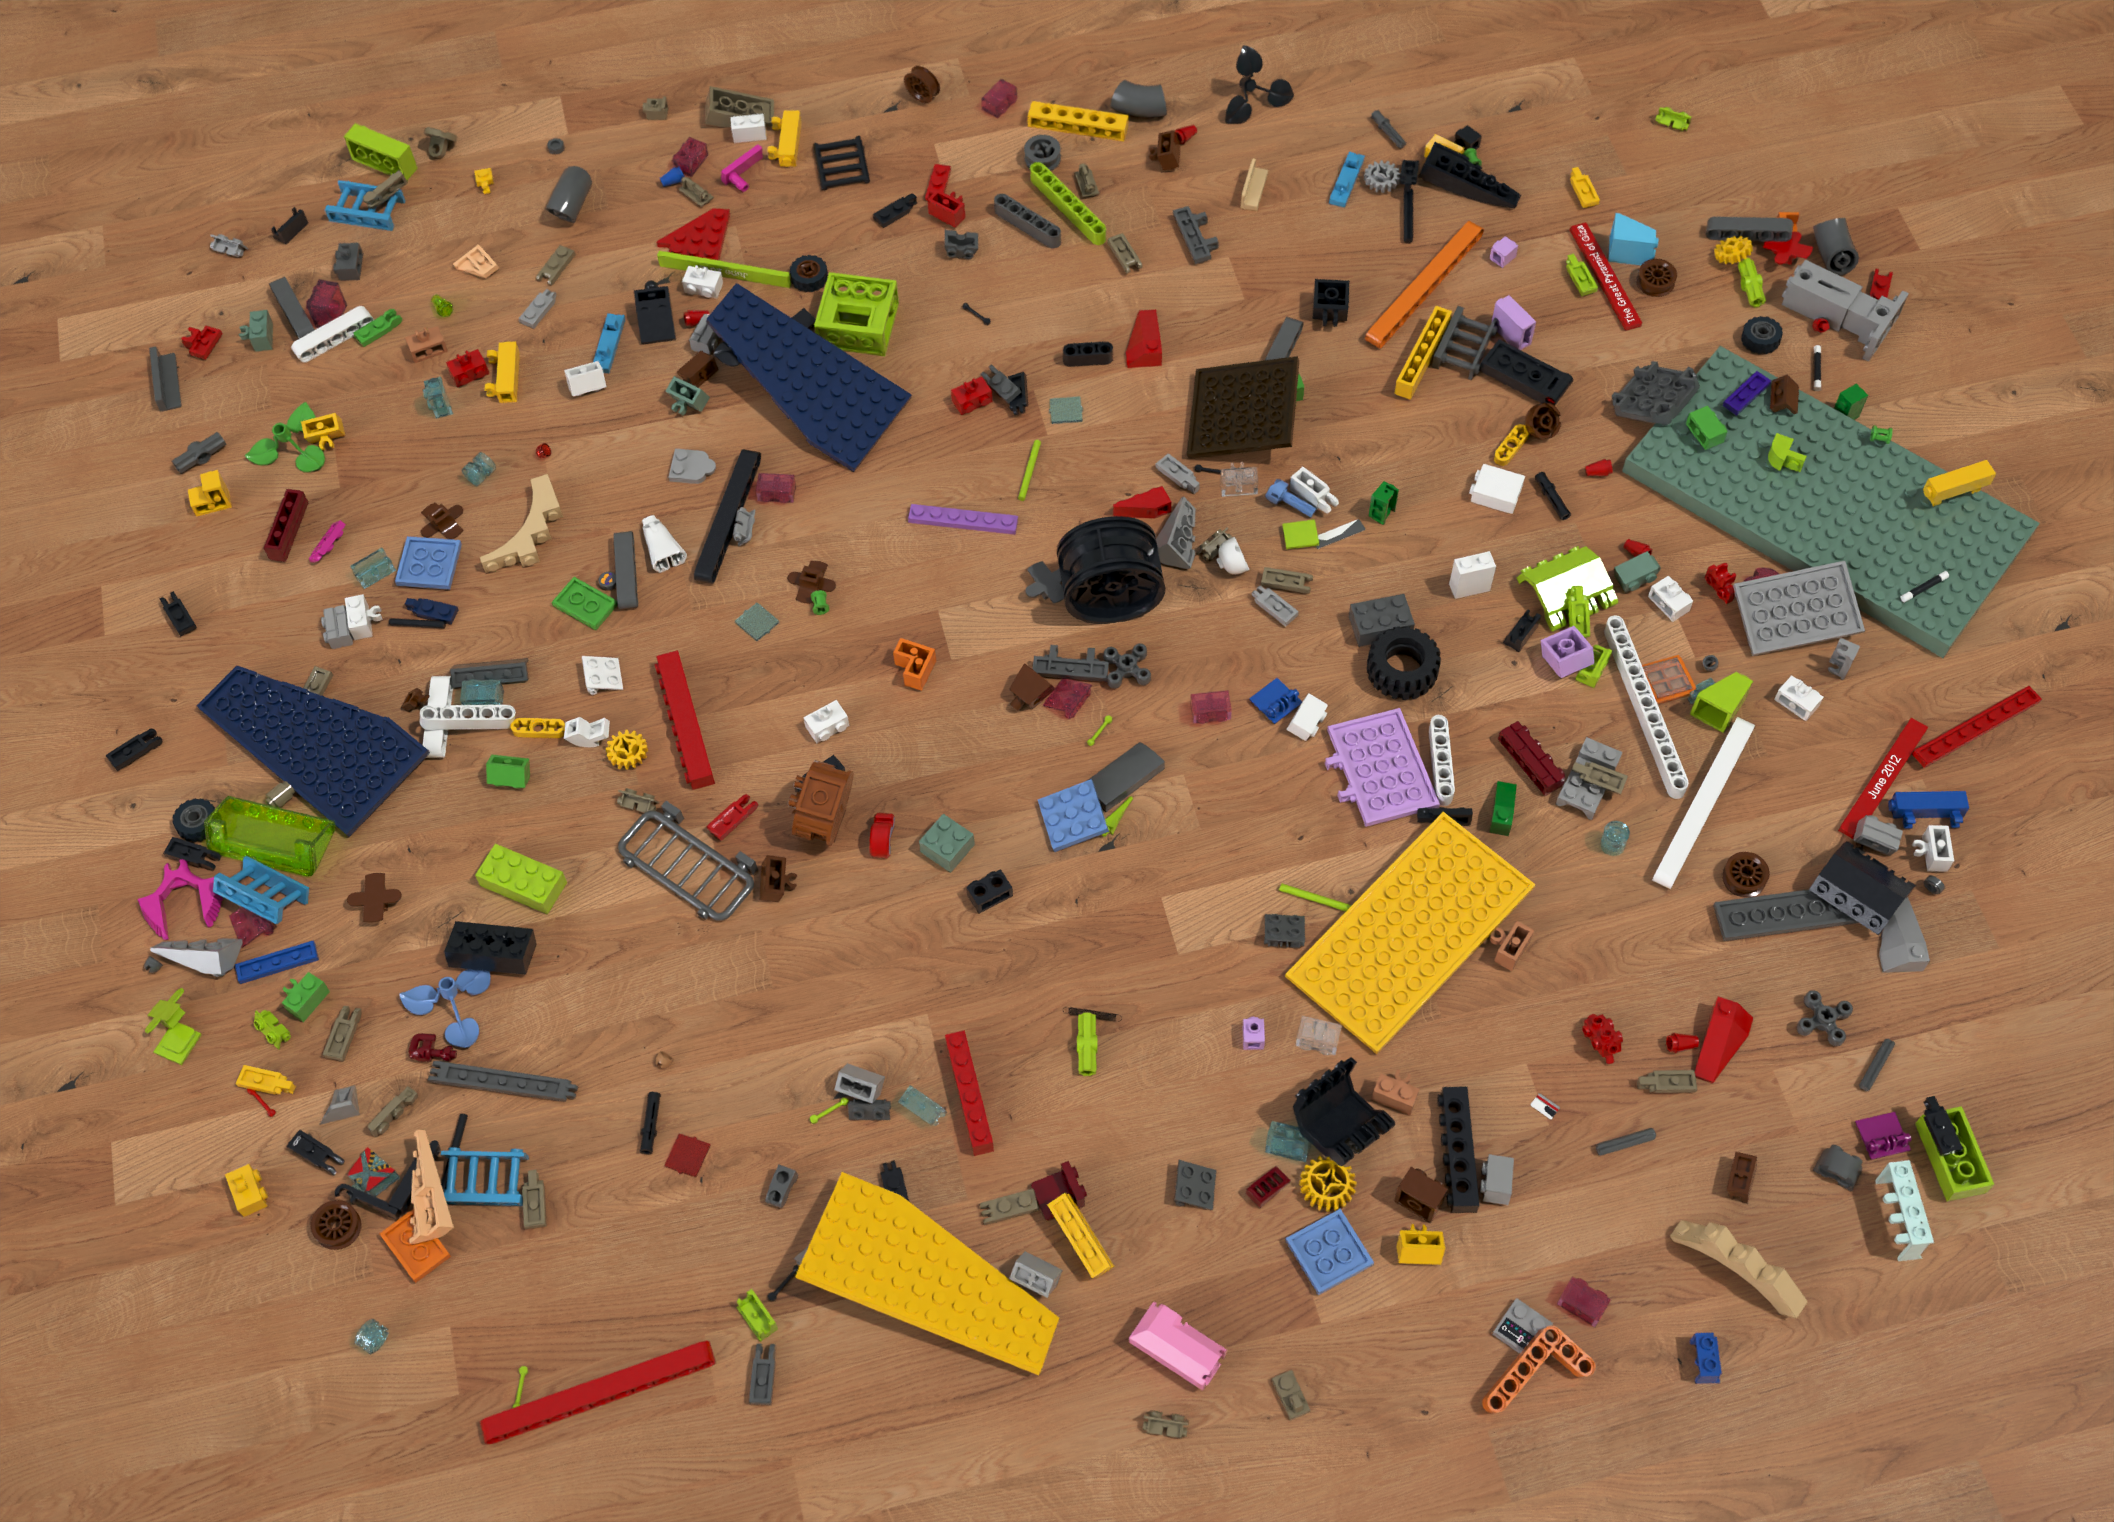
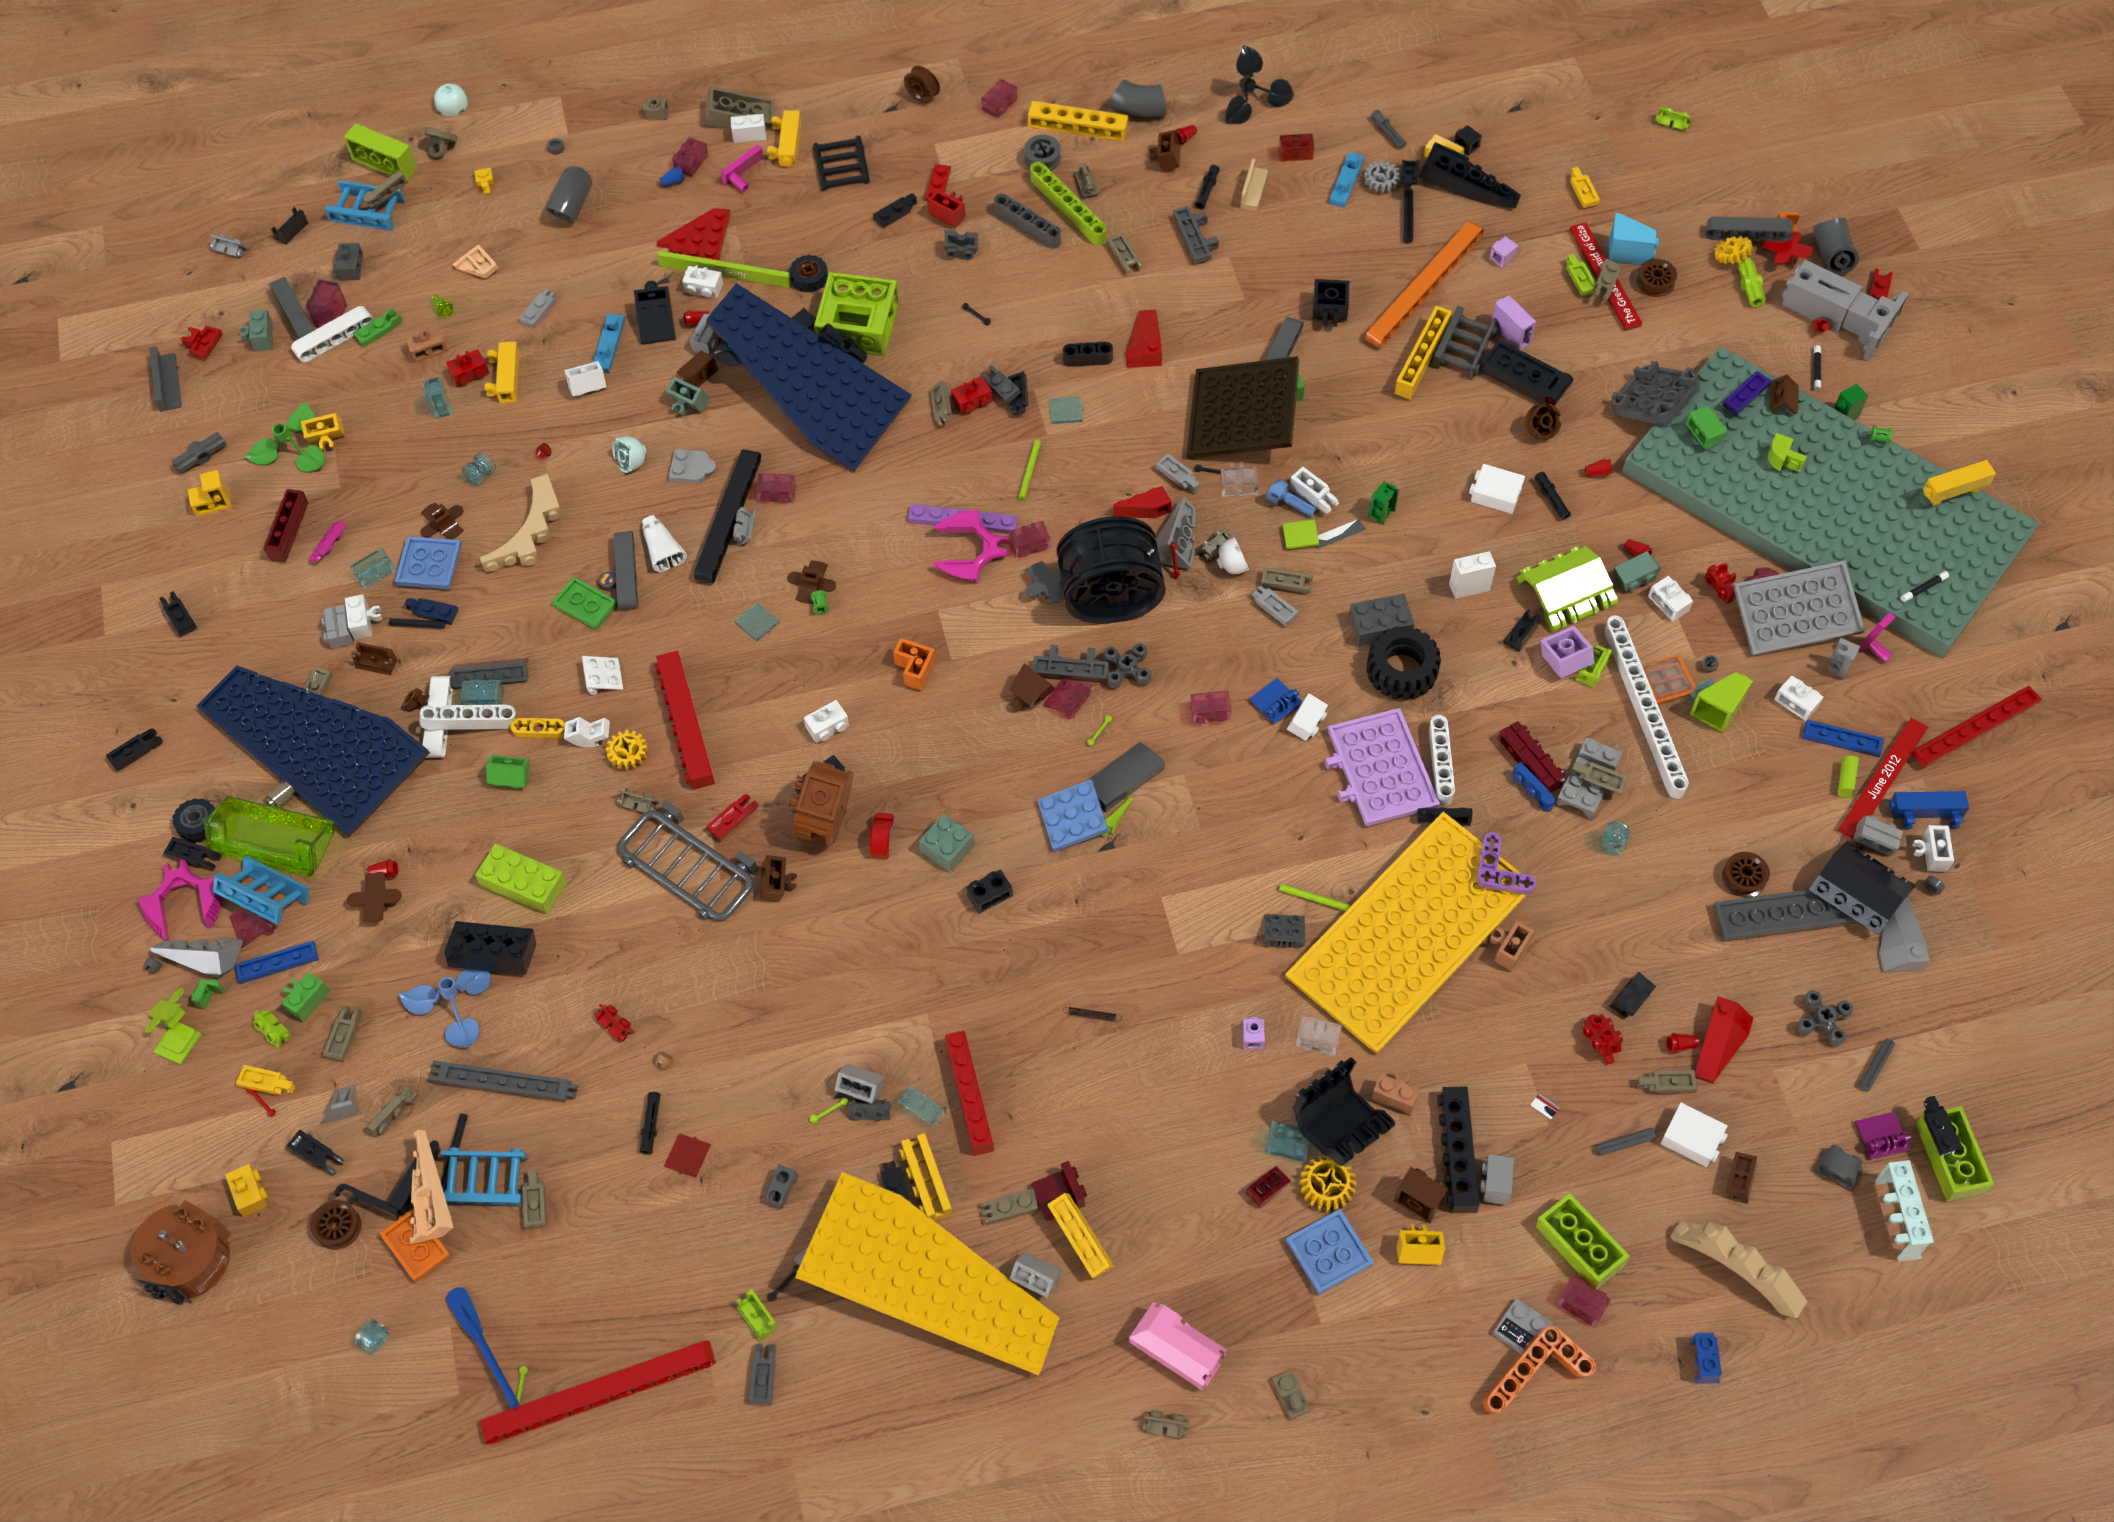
(180, 1252): none -> dark orange piece
(203, 992): none -> bright green bracket
(371, 1174): torso -> none
(374, 658): none -> reddish brown hinge
(388, 867): none -> red cone
(427, 1050): dark red piece -> none
(450, 99): none -> light aqua cylinder
(467, 1316): none -> blue piece
(556, 264): dark tan hinge -> none
(609, 1016): none -> red hinge
(629, 453): none -> light aqua cylinder
(695, 192): dark tan hinge -> none
(836, 339): none -> black piece
(926, 1178): none -> yellow brick
(941, 403): none -> dark tan hinge
(970, 523): none -> dark pink piece
(1029, 539): none -> clear pink brick
(1087, 1044): lime piece -> none
(1176, 573): none -> red hinge
(1195, 1185): dark grey hinge -> none
(1209, 181): none -> black pin
(1296, 147): none -> clear red brick
(1472, 155): bright green bush -> none
(1492, 870): none -> medium lavender beam
(1503, 808): green slope -> none
(1511, 452): yellow beam -> none
(1533, 787): none -> blue hinge
(1579, 611): lime hinge -> none
(1582, 1241): none -> lime brick
(1607, 278): none -> dark tan hinge
(1633, 995): none -> black hinge
(1694, 1135): none -> white brick
(1703, 803): white beam -> none
(1762, 335): black wheel -> none
(1843, 738): none -> blue tile
(1848, 776): none -> lime brick
(1872, 644): none -> dark pink piece

